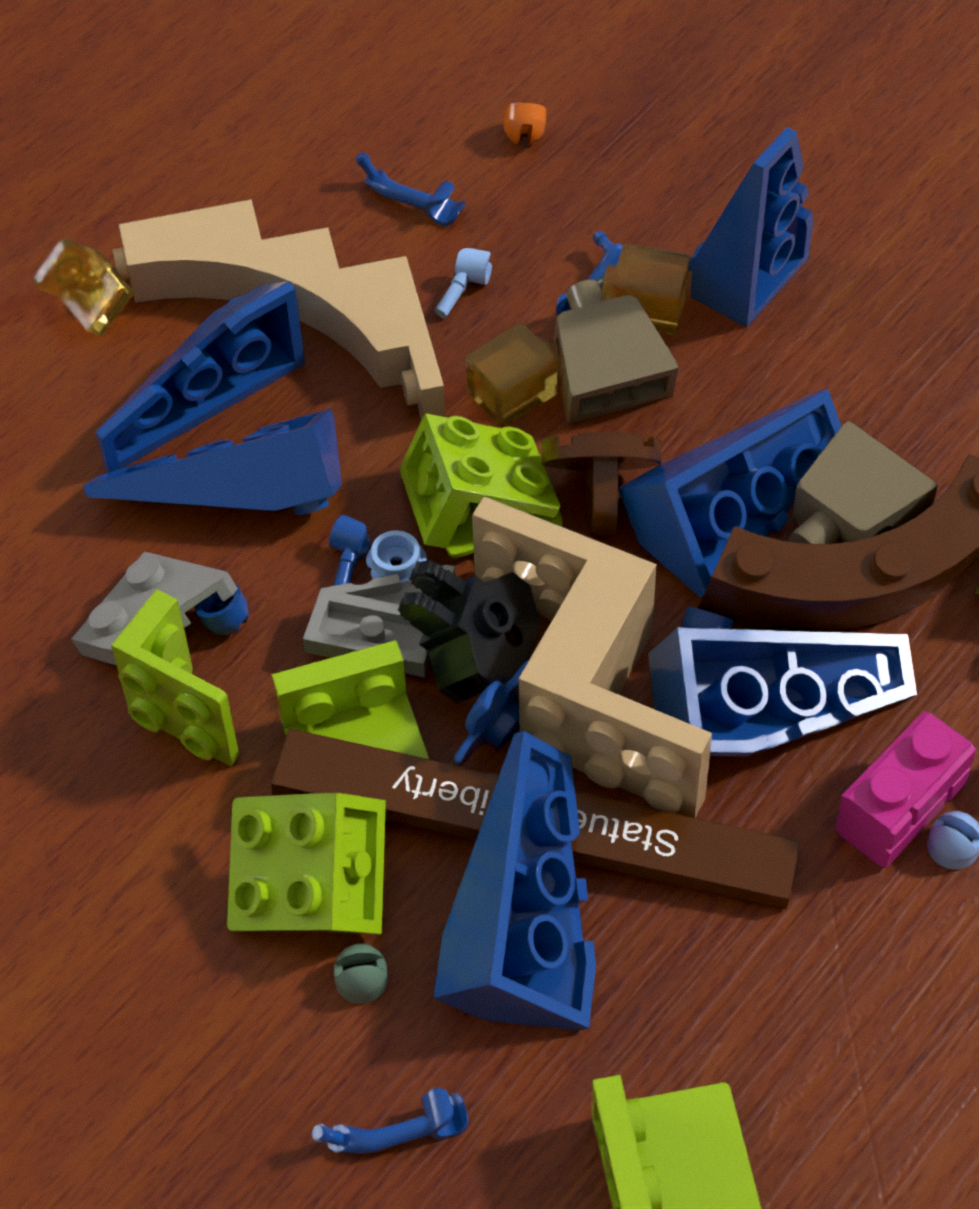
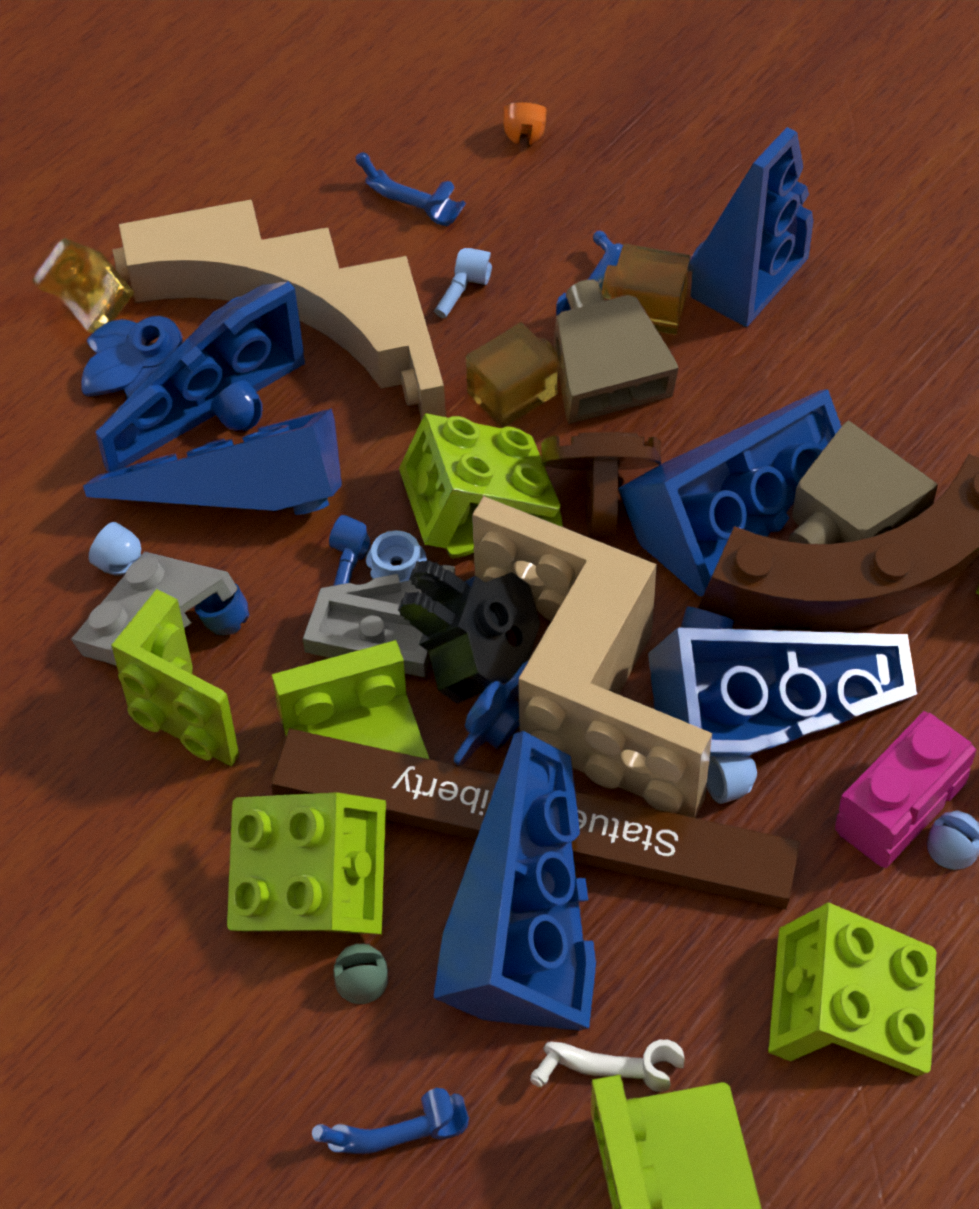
(114, 549): none -> light blue hinge
(124, 356): none -> blue plate
(238, 406): none -> blue hinge
(608, 1065): none -> white piece
(730, 777): none -> light blue hinge
(853, 988): none -> lime bracket

